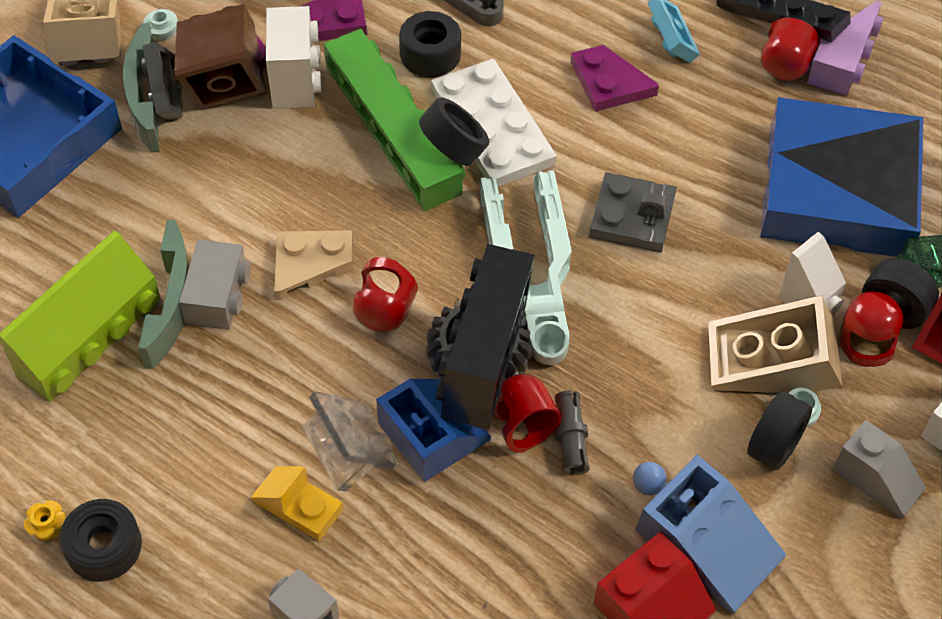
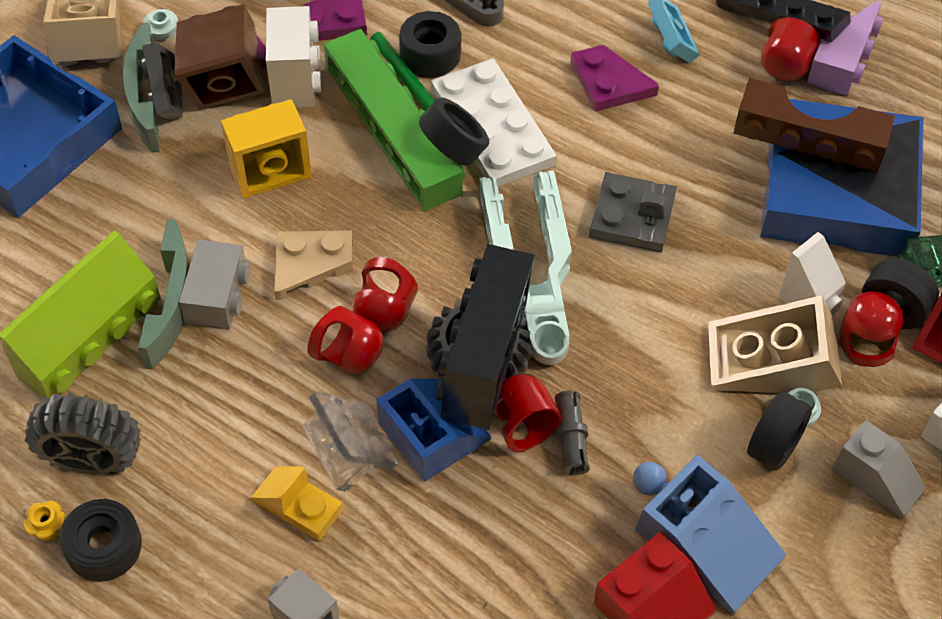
(82, 434): none -> dark grey gear
(267, 148): none -> yellow brick
(354, 347): none -> red helmet
(403, 71): none -> green bar
(853, 139): none -> reddish brown arch

